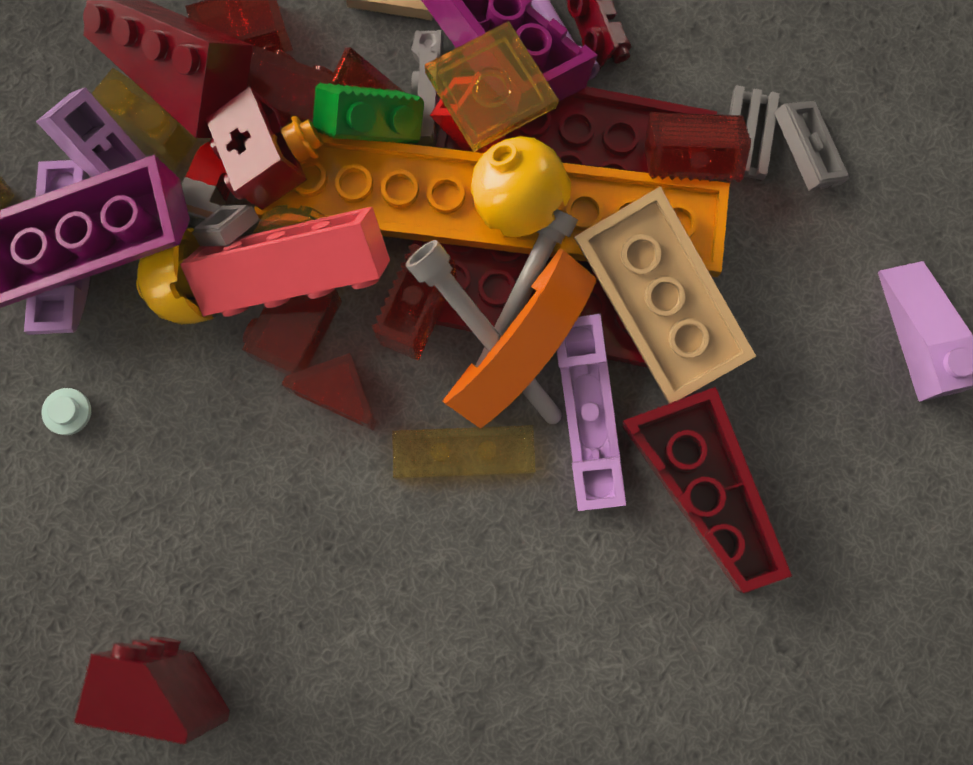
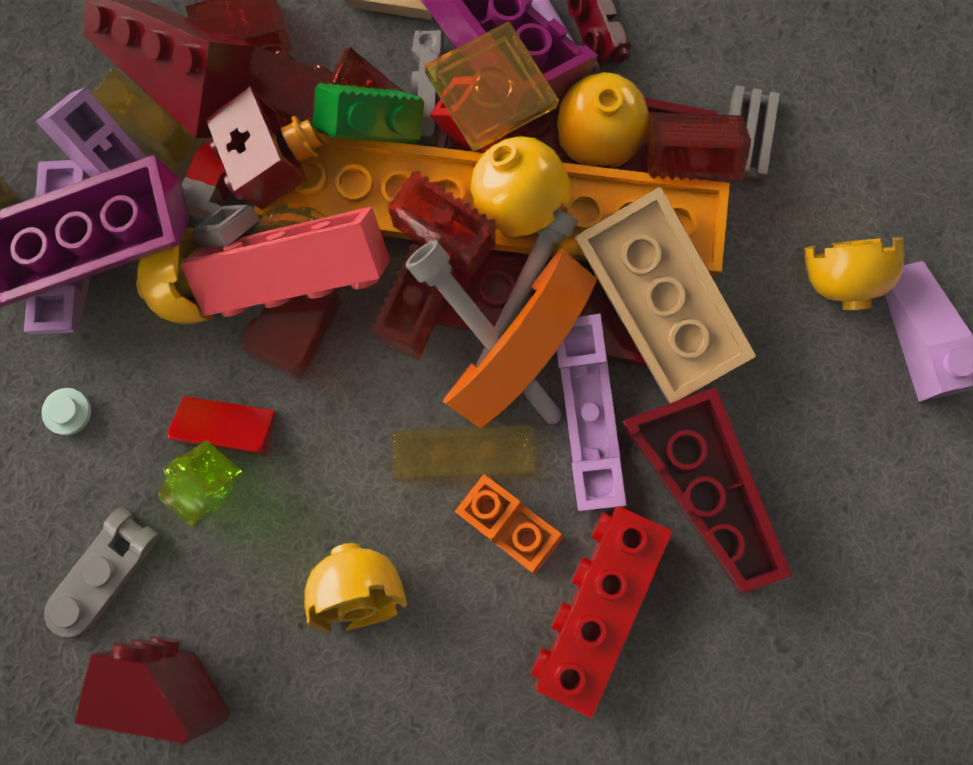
(98, 575): none -> light grey plate
(198, 483): none -> clear neon green brick
(223, 425): none -> red slope
(335, 387): clear red slope -> none
(352, 587): none -> yellow cylinder
(432, 214): none -> clear red brick
(509, 524): none -> orange slope
(601, 611): none -> red brick
(602, 120): none -> yellow cylinder
(811, 145): light grey tile -> none
(855, 271): none -> yellow cylinder

